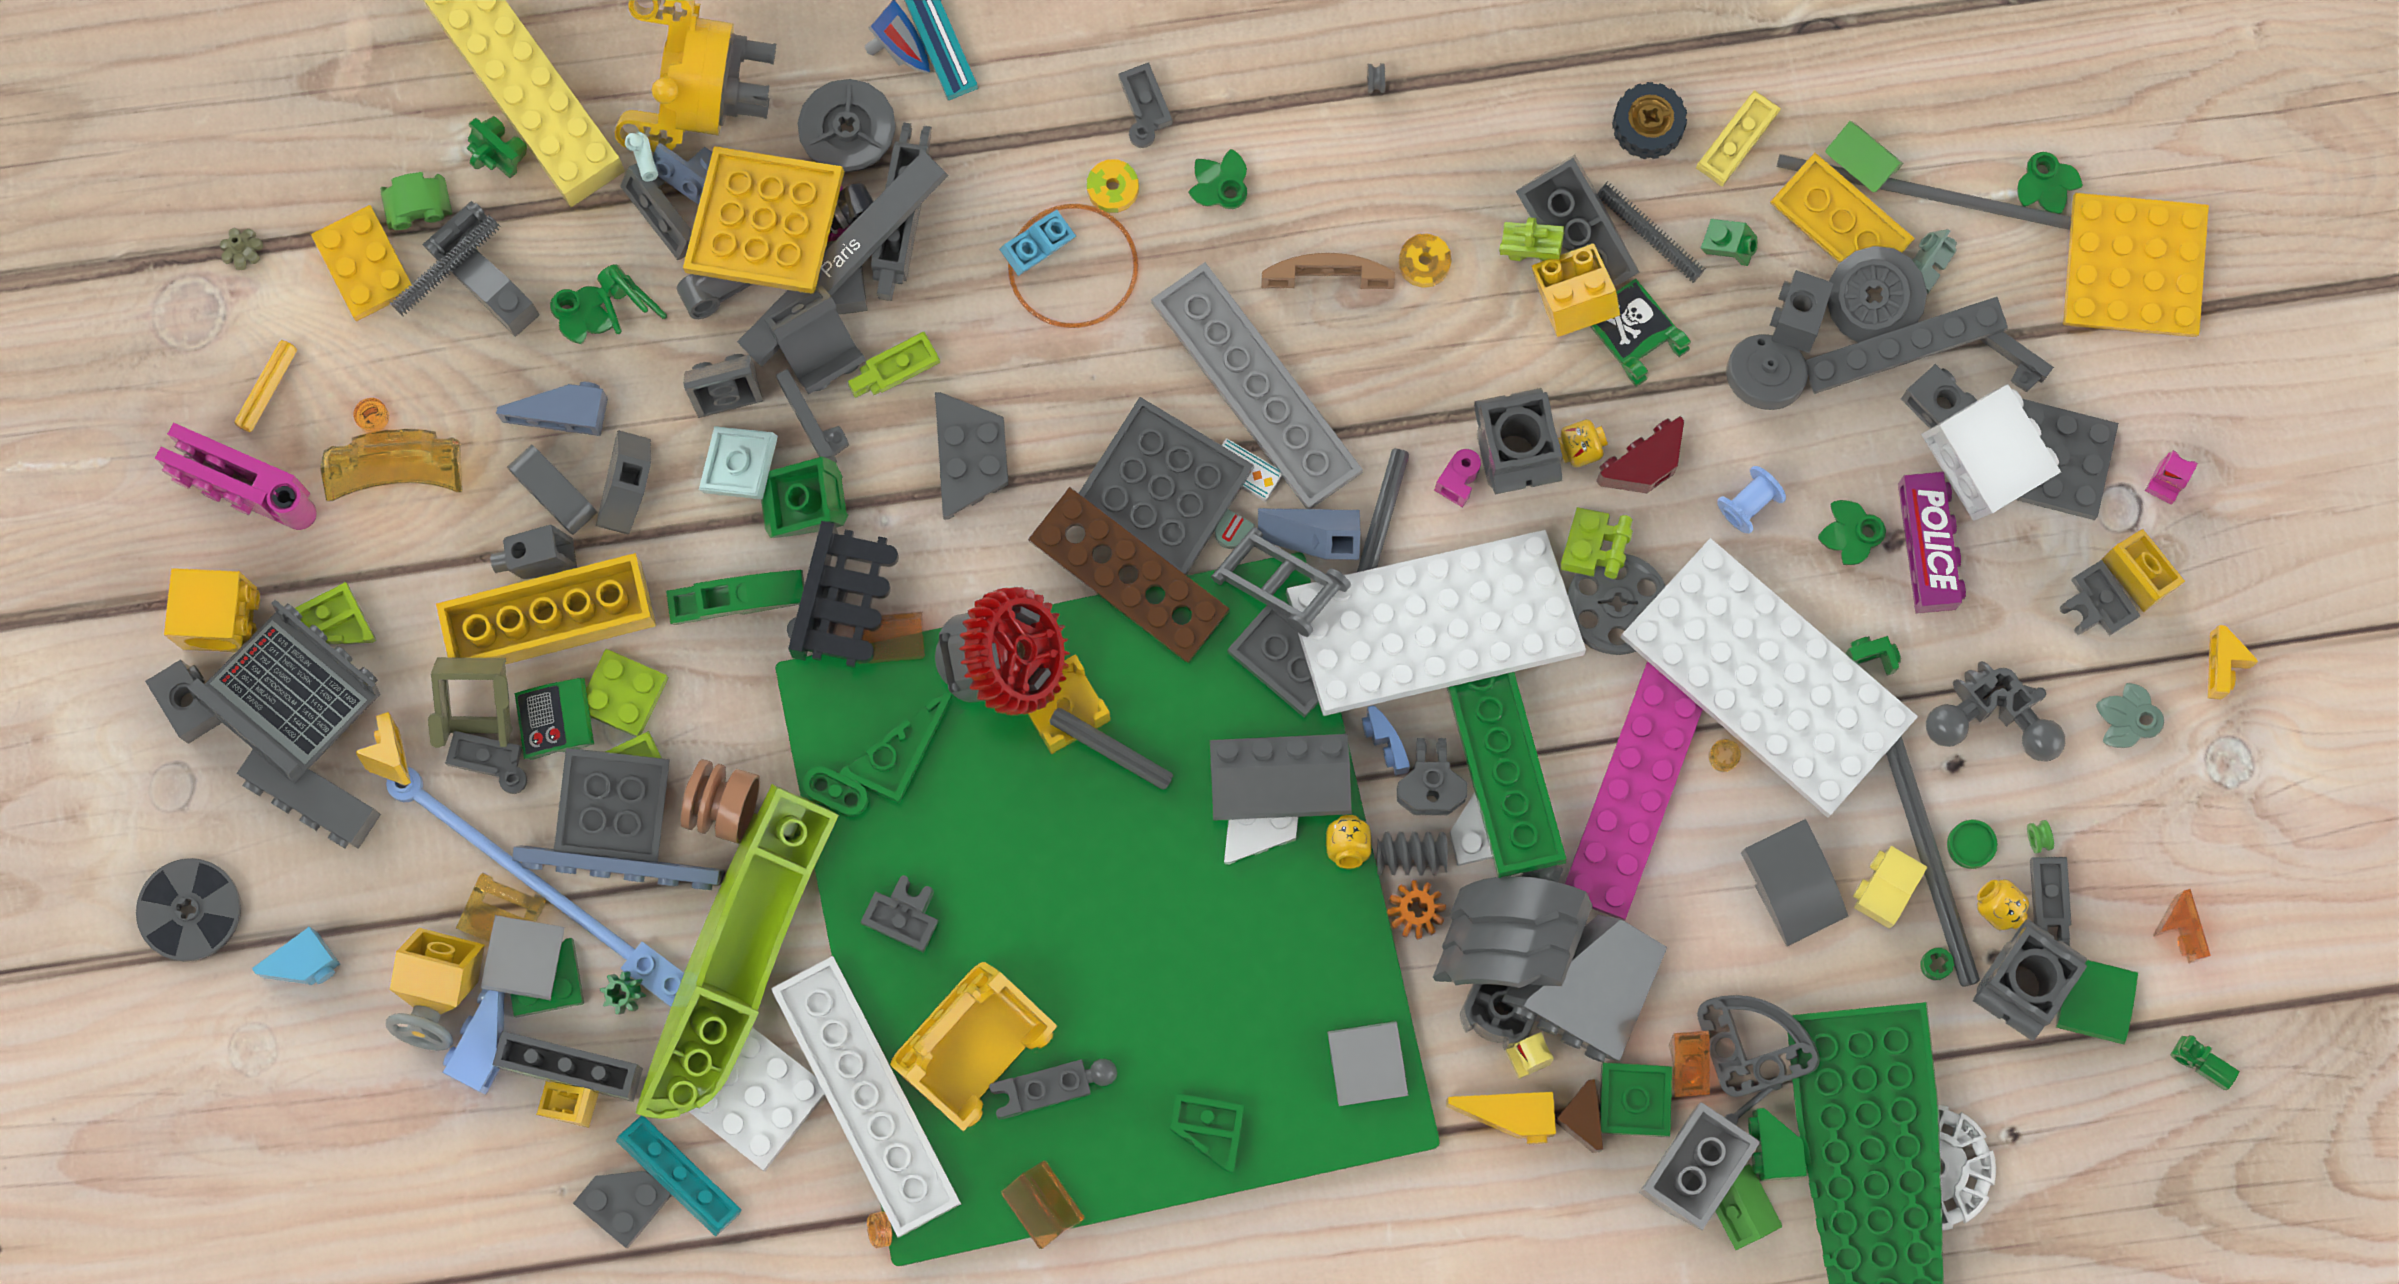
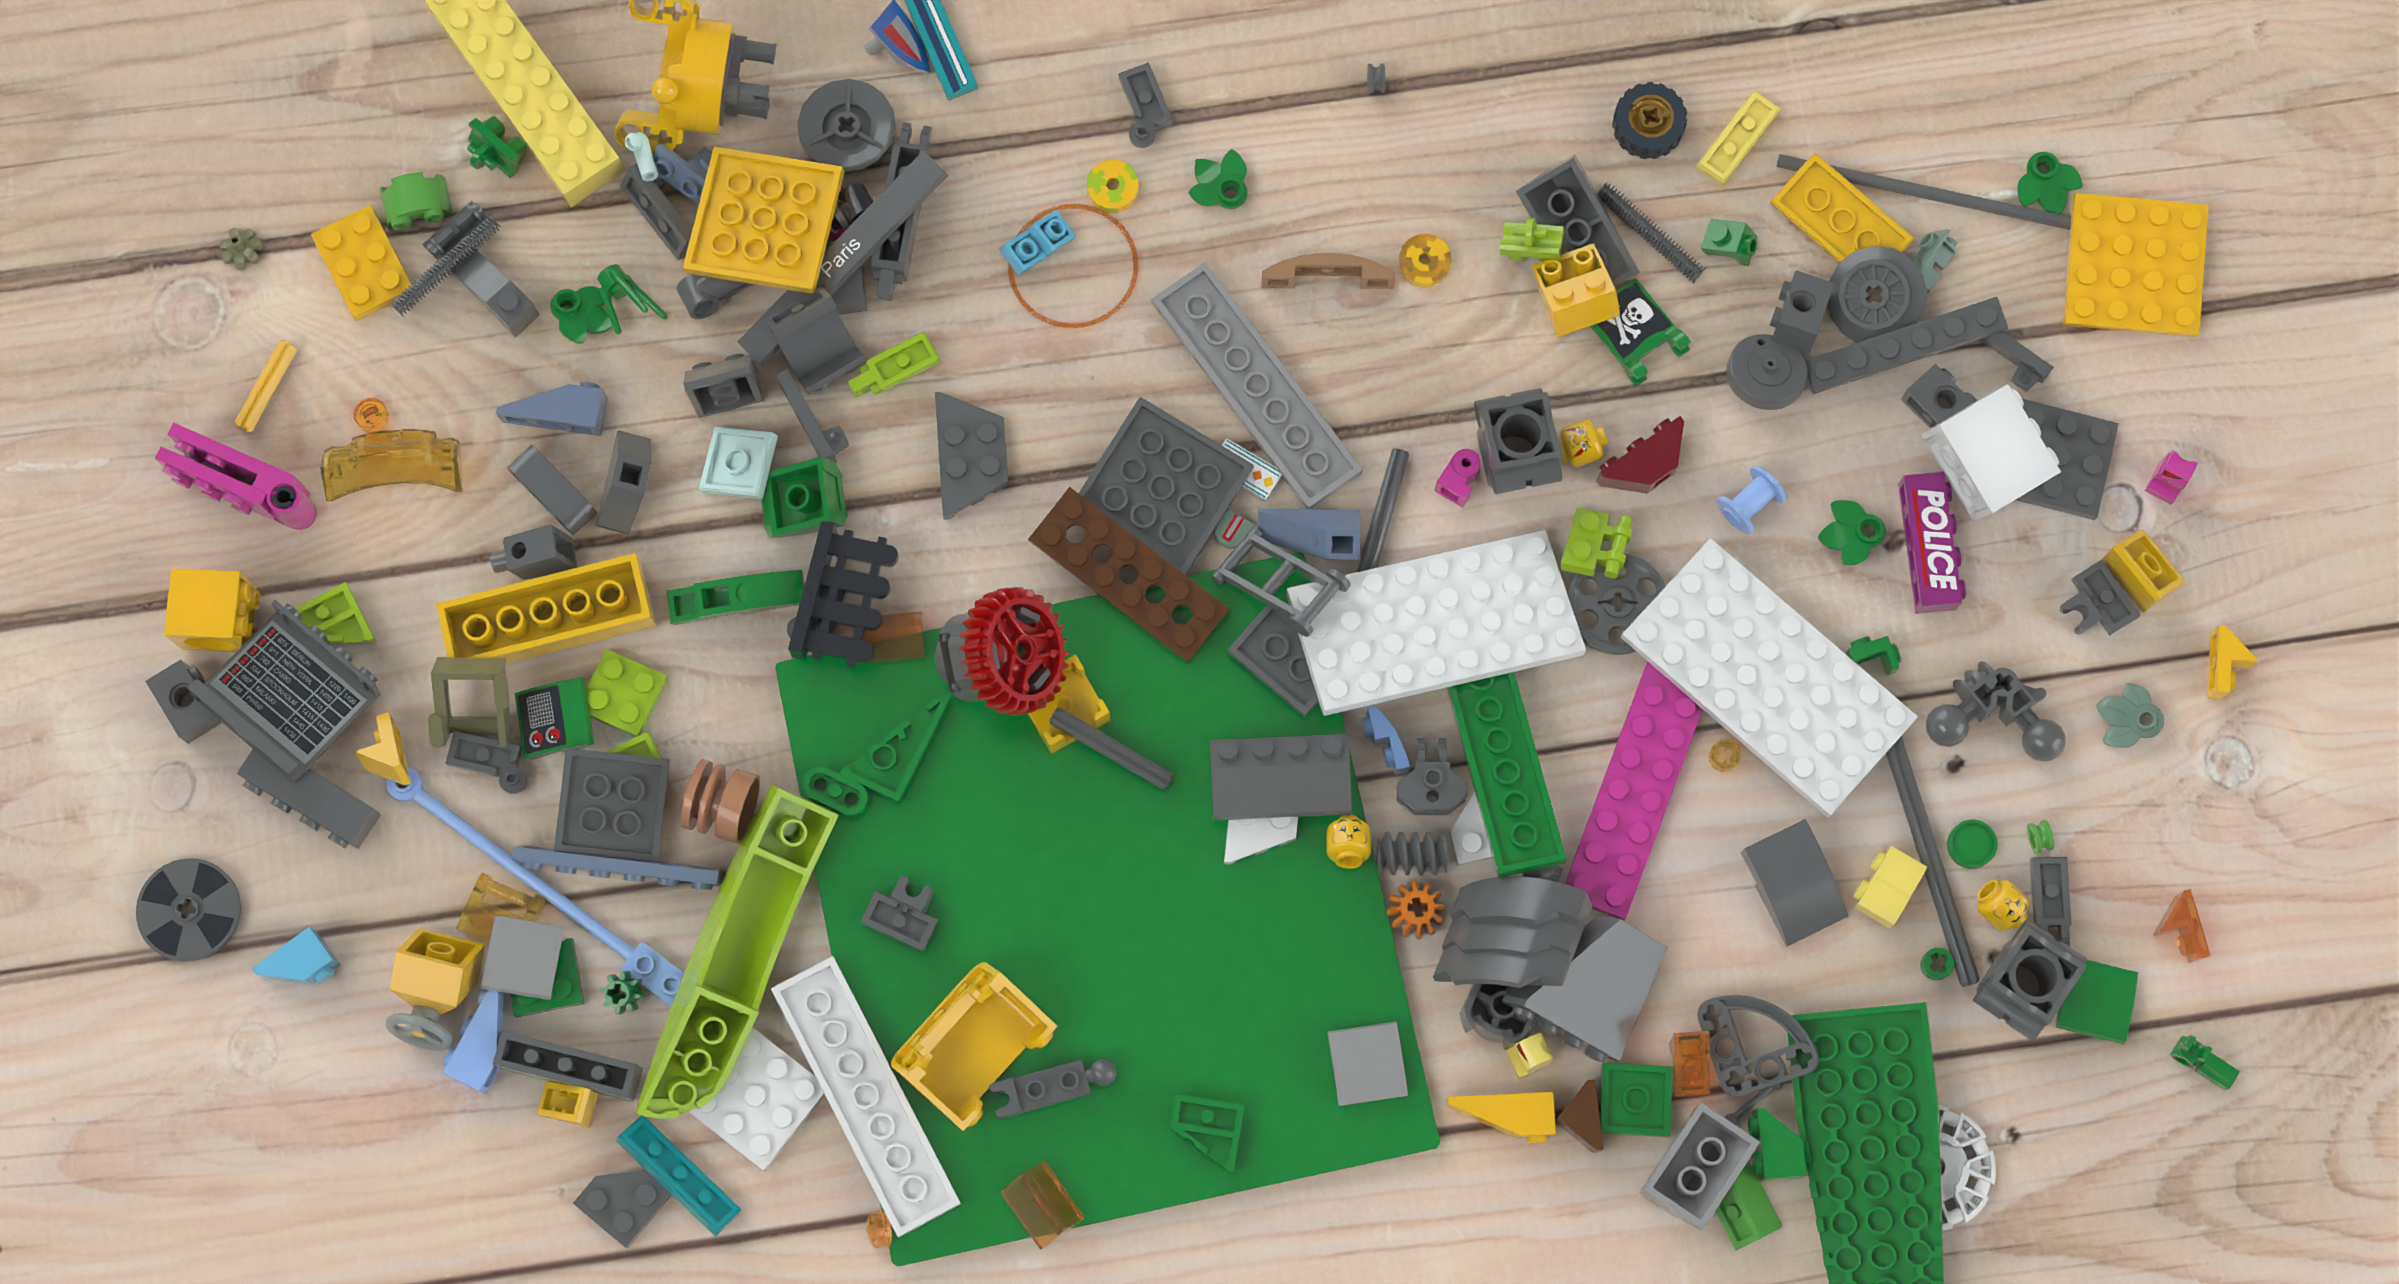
(1863, 156): bright green panel -> none

